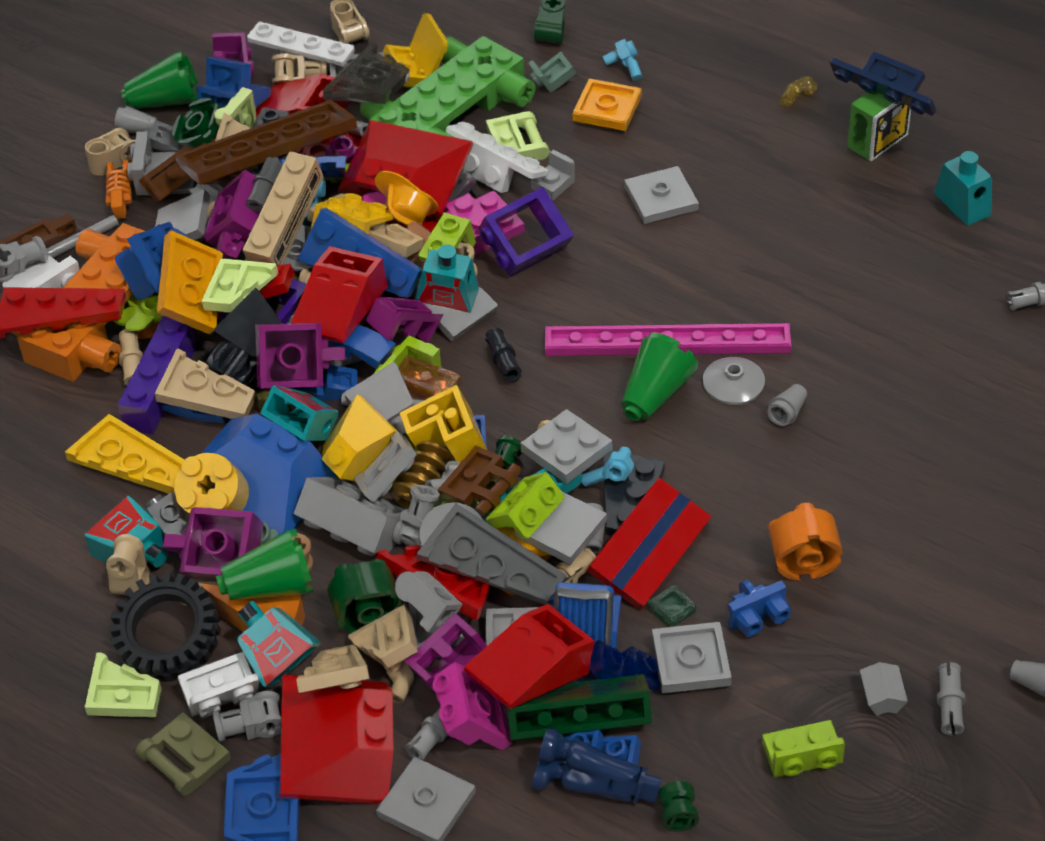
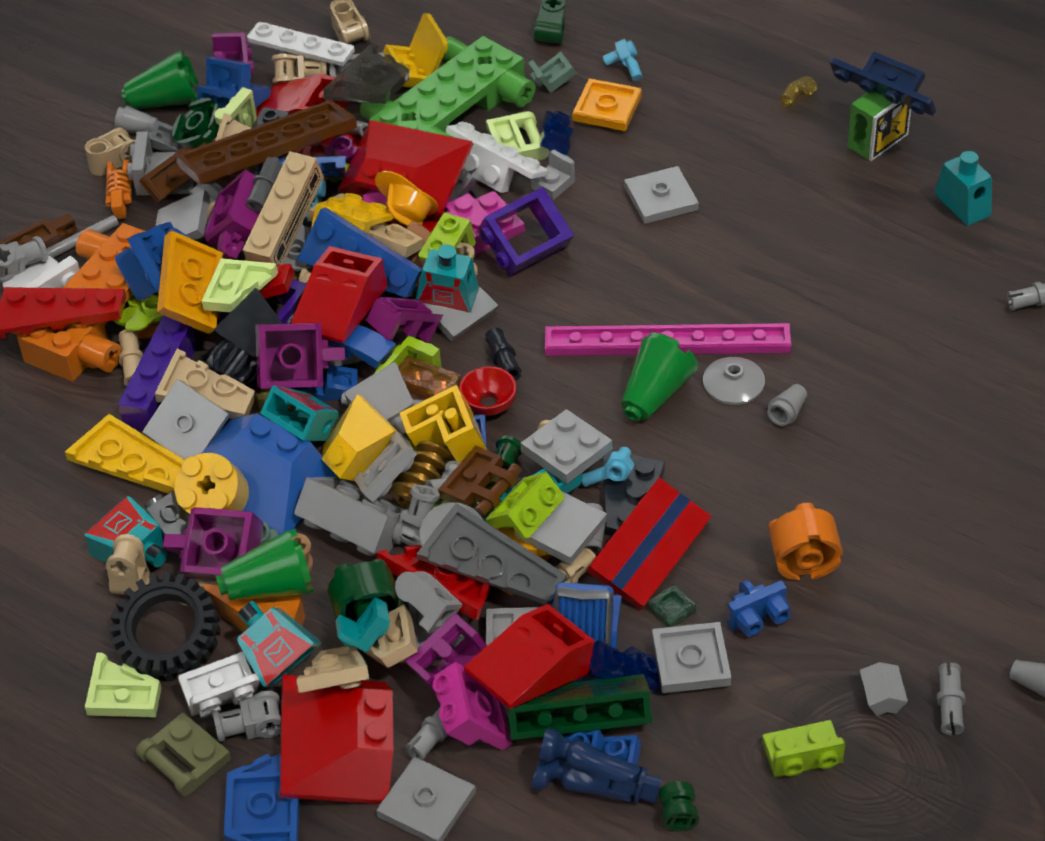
(186, 421): none -> light grey plate
(370, 626): none -> teal bracket
(402, 679): tan arm -> none
(488, 383): none -> red piece
(556, 131): none -> clear blue slope

